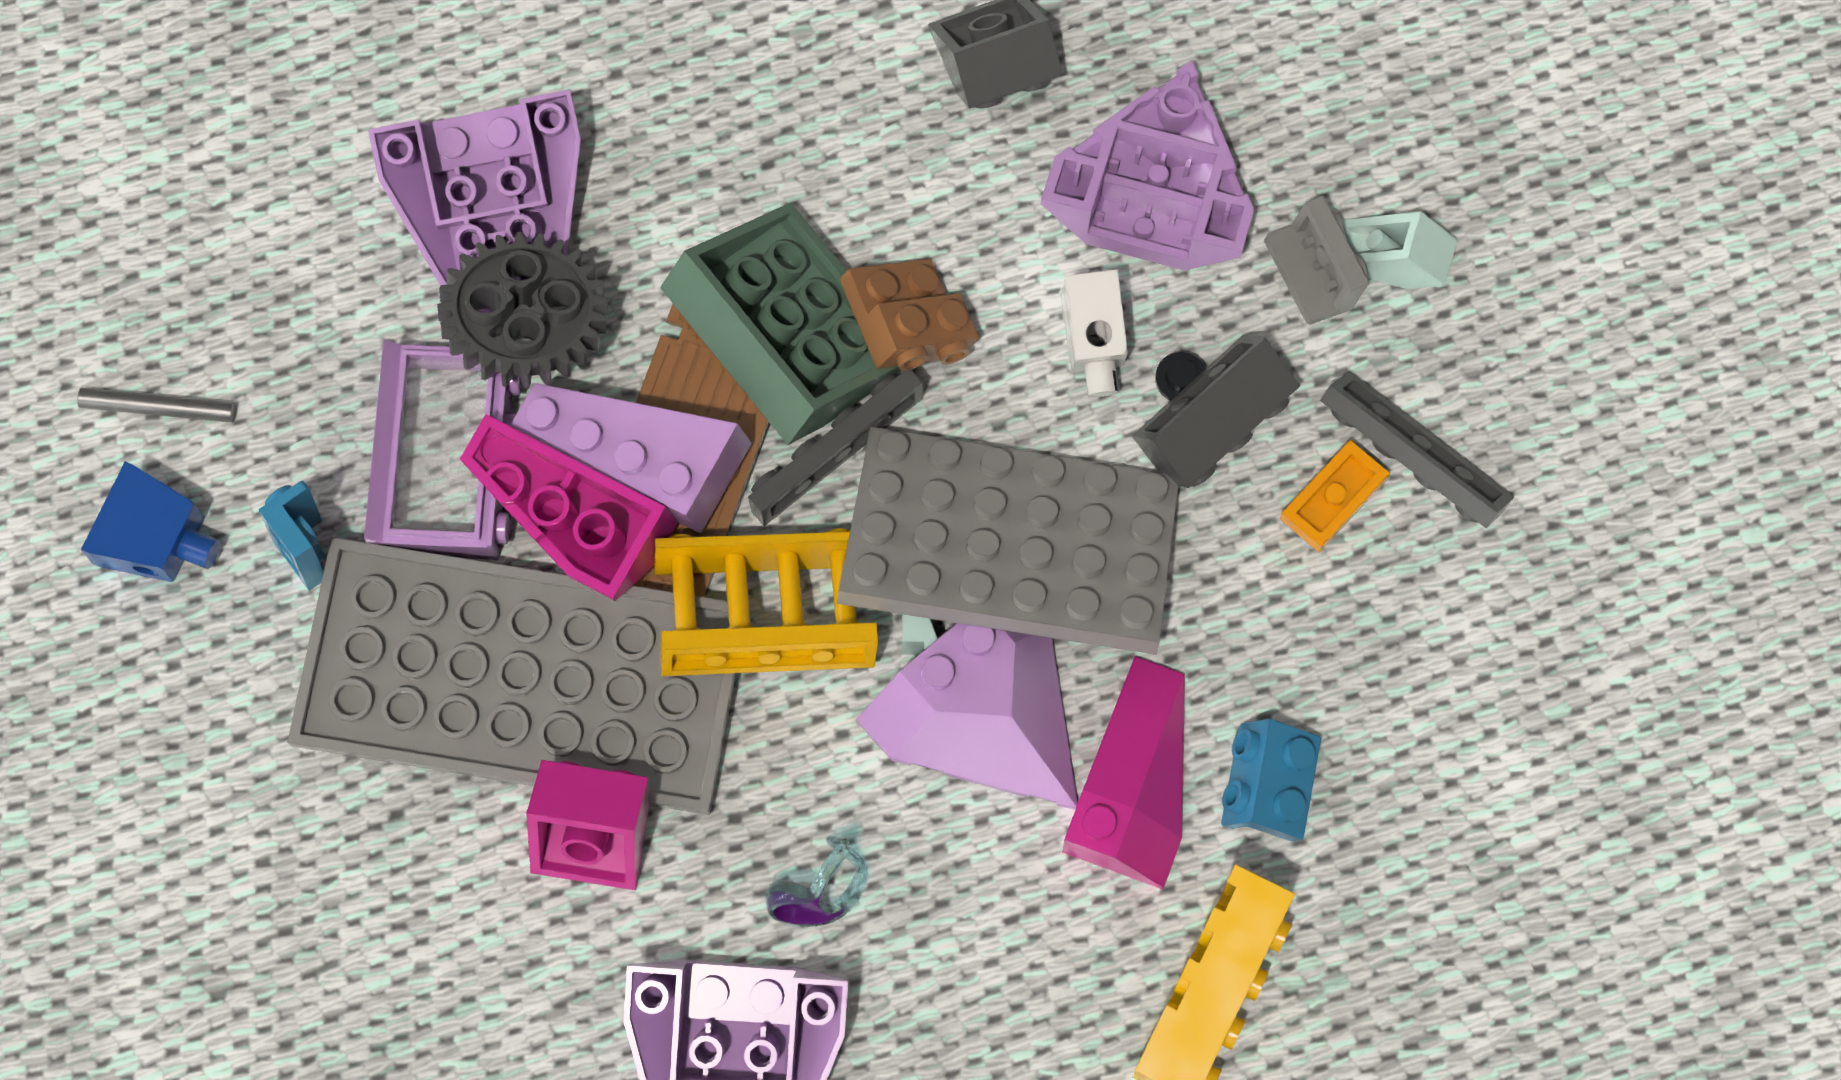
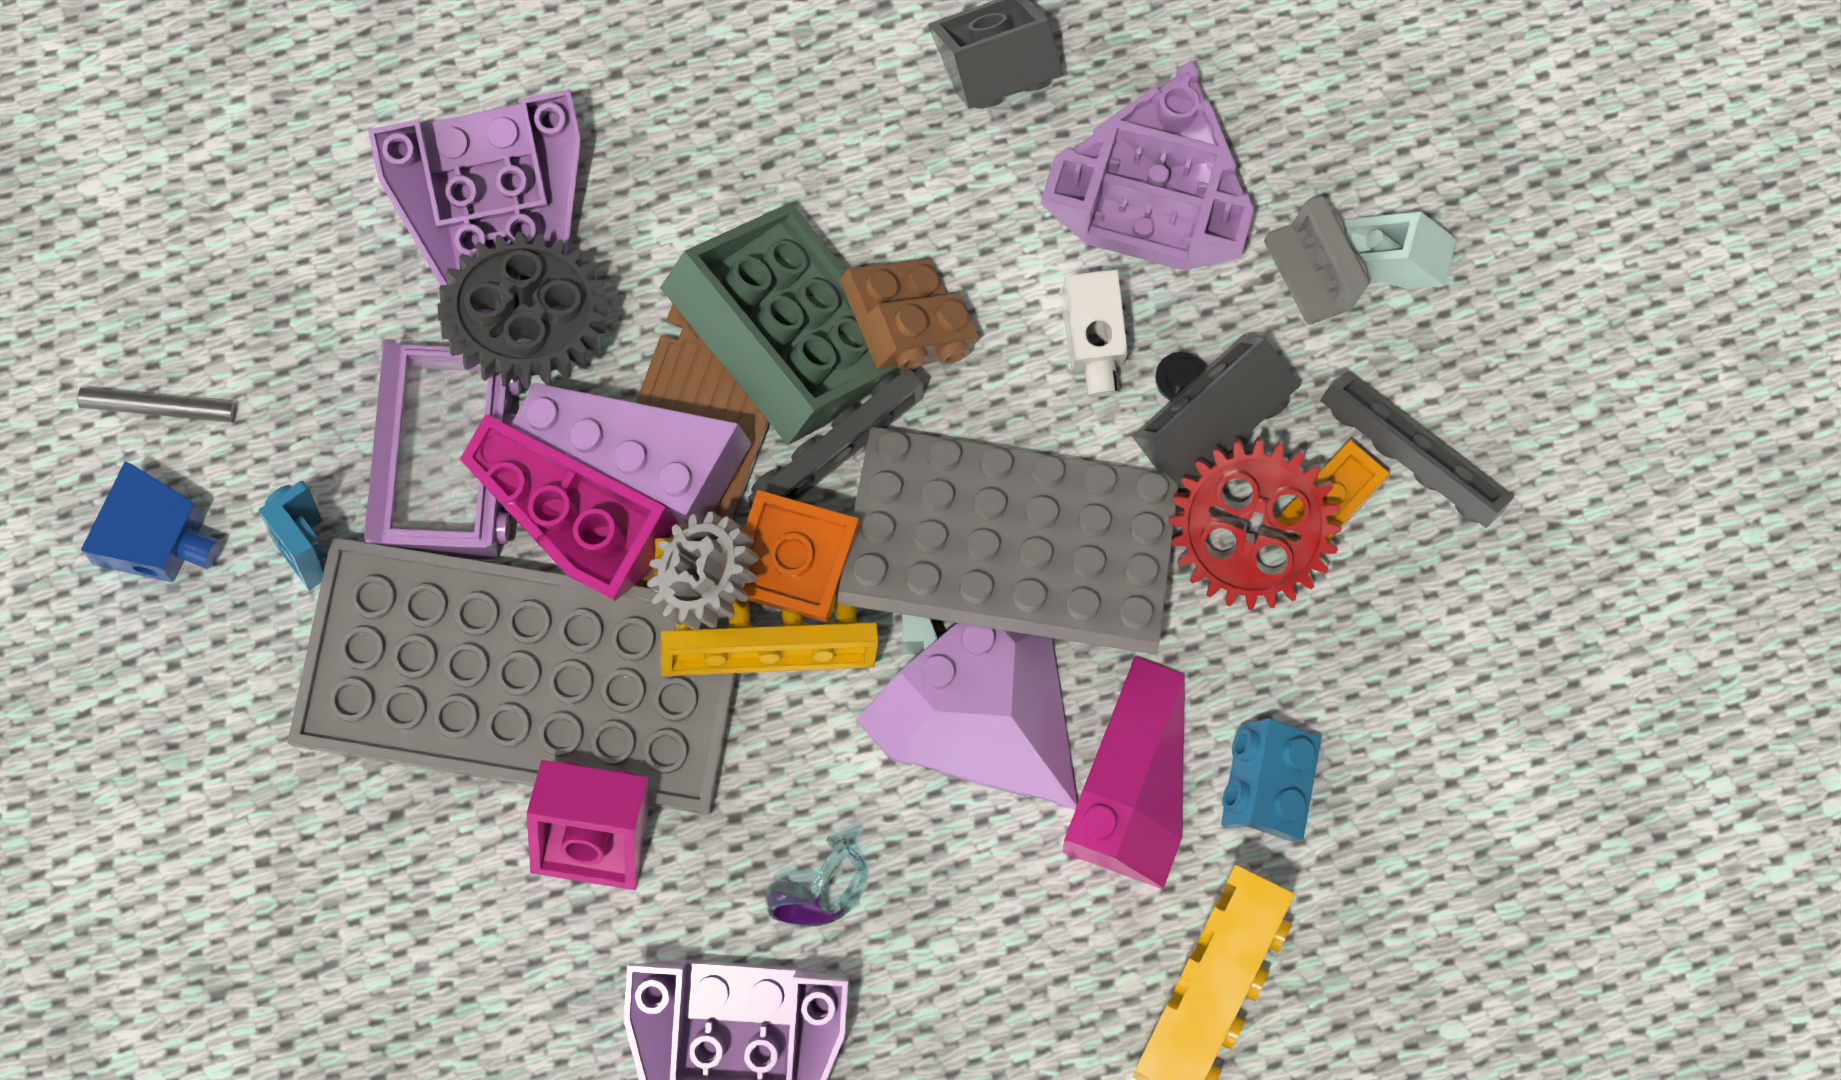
(703, 571): none -> light grey gear
(799, 554): none -> orange plate
(1239, 567): none -> red gear

